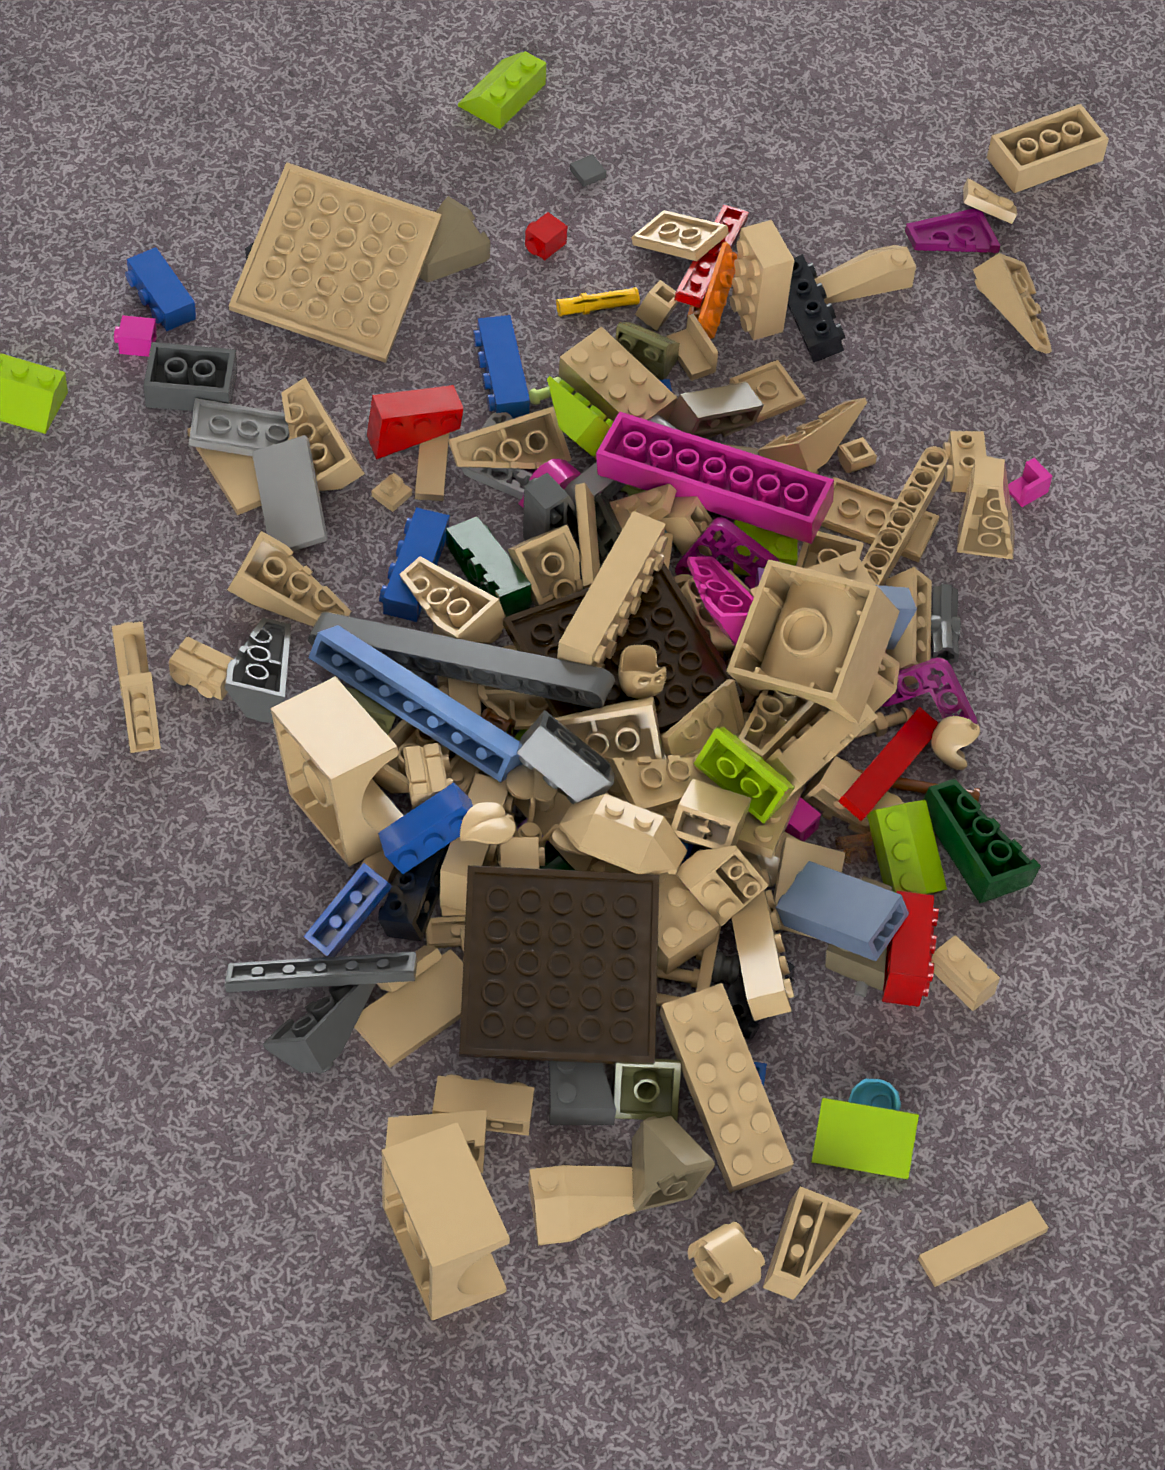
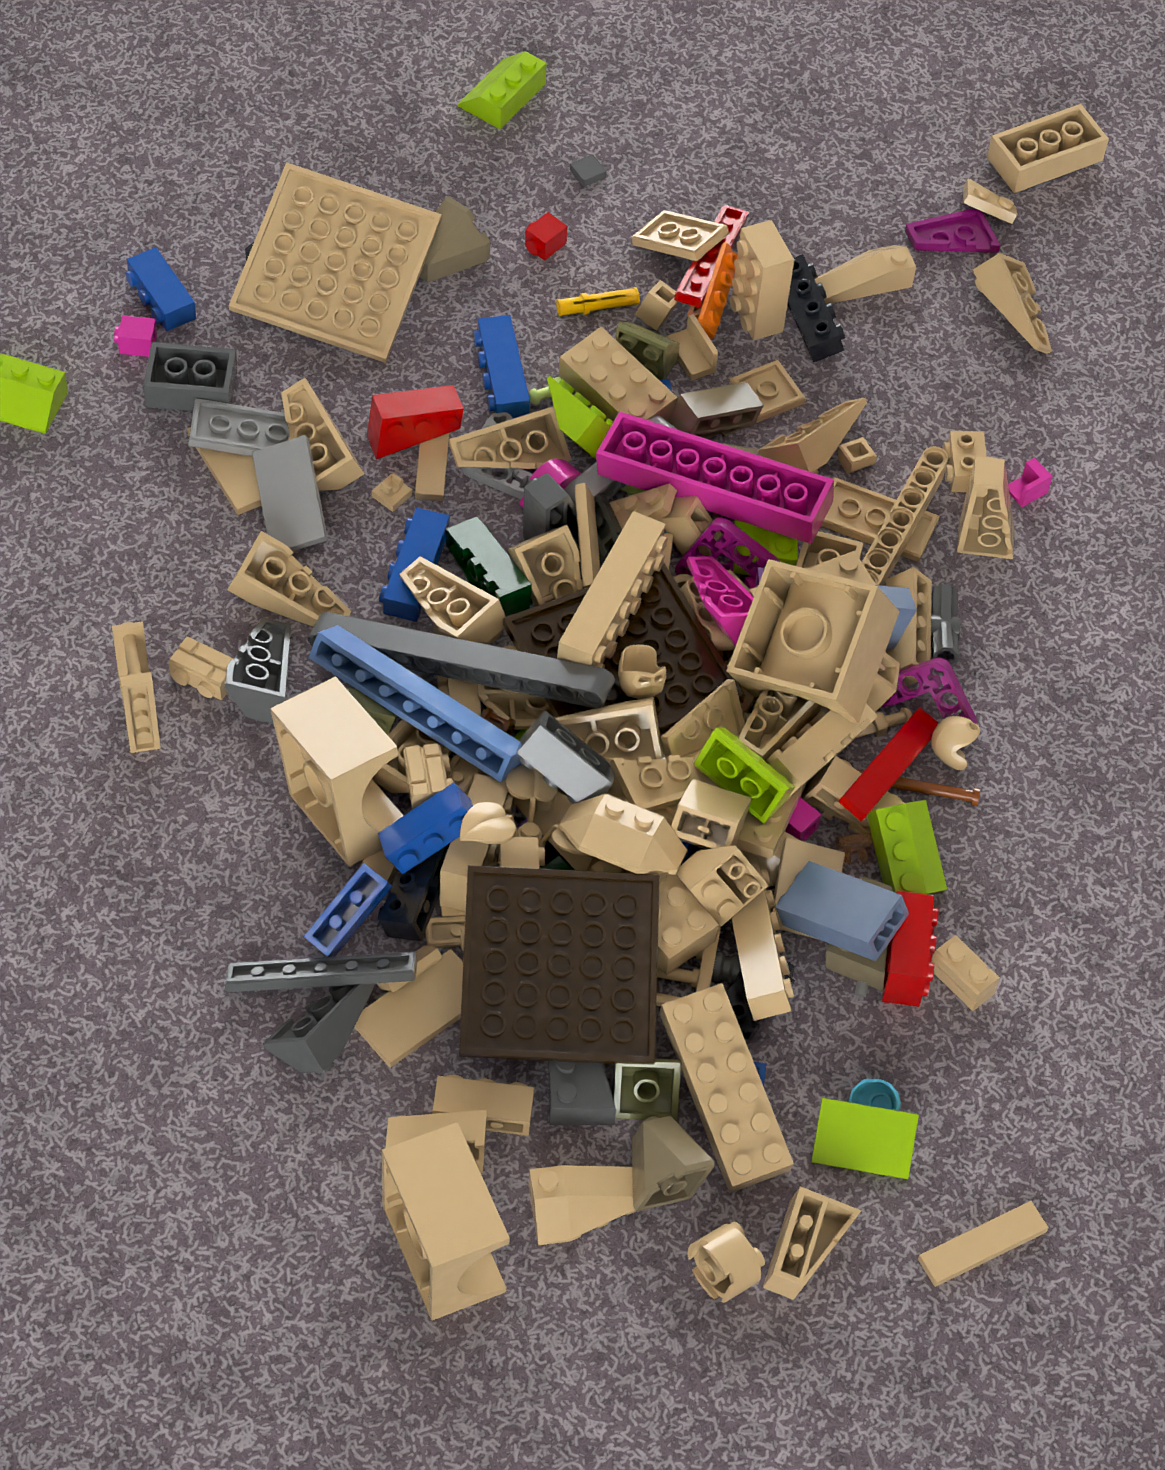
(976, 844): dark green wedge -> none

